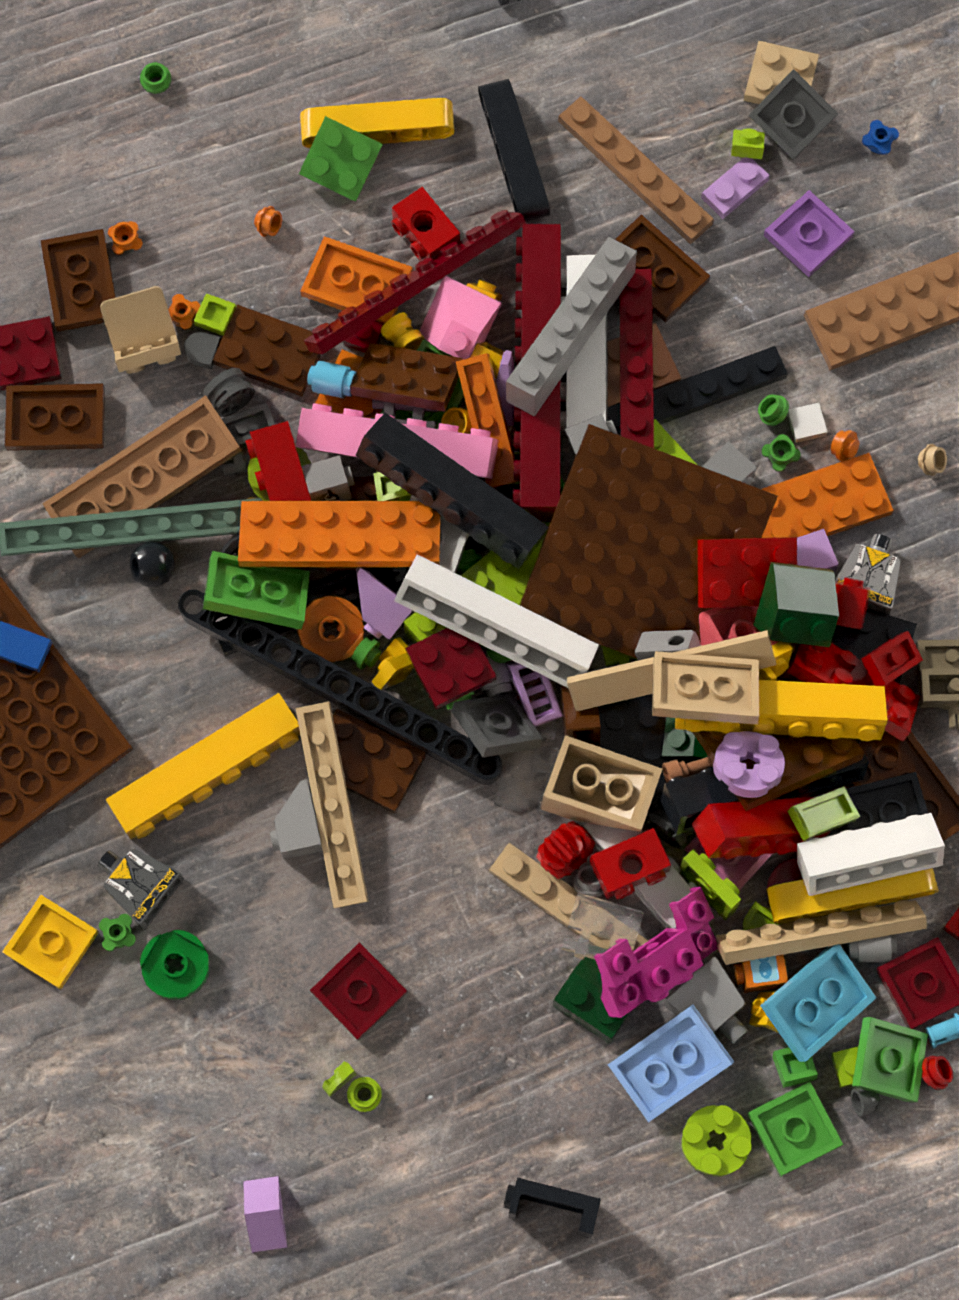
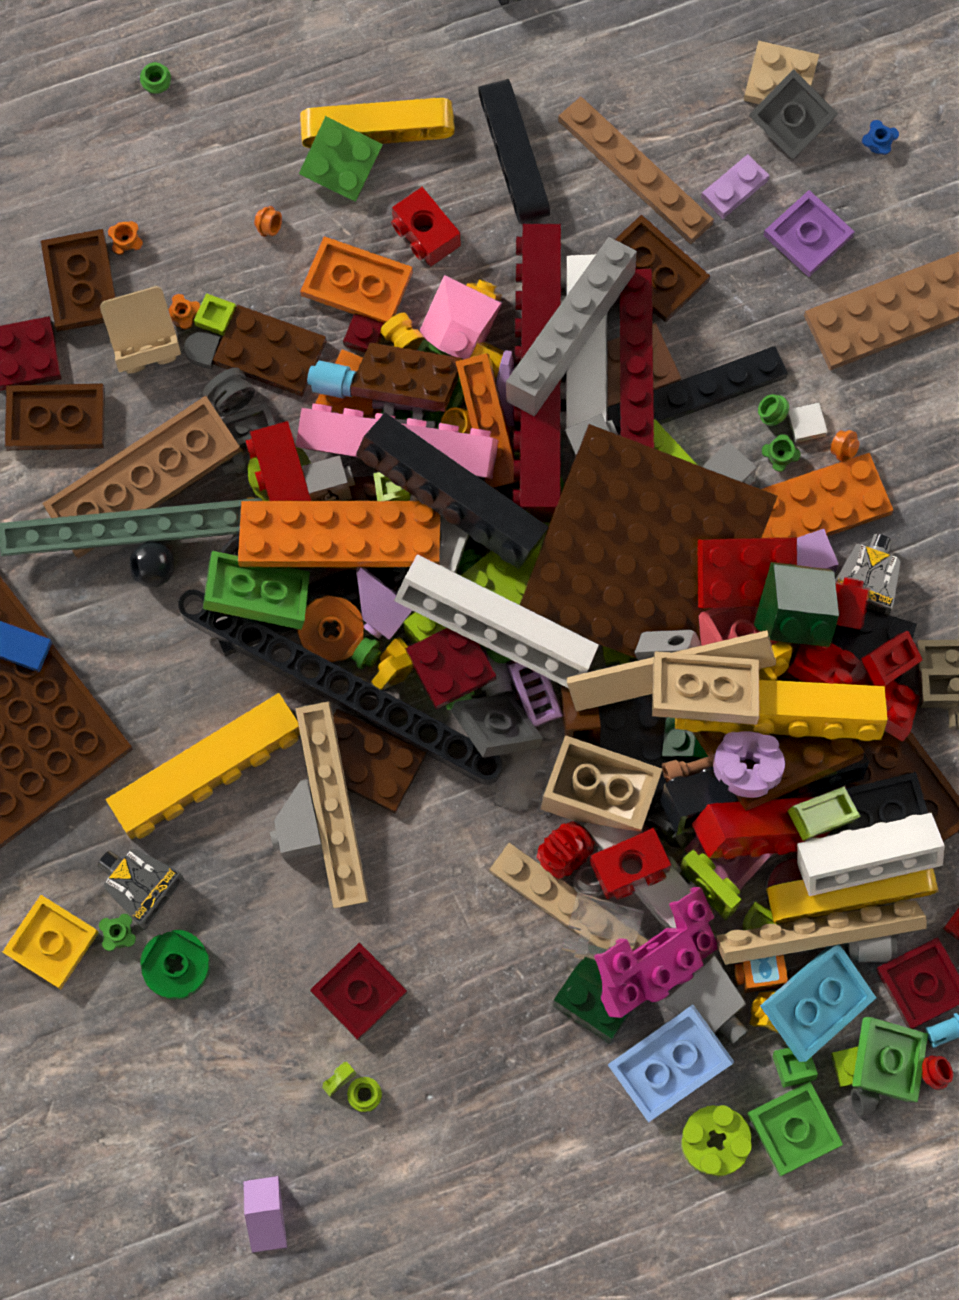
(408, 285): dark red plate -> none
(557, 1198): black panel -> none
(748, 143): lime plate -> none
(932, 460): tan plate -> none

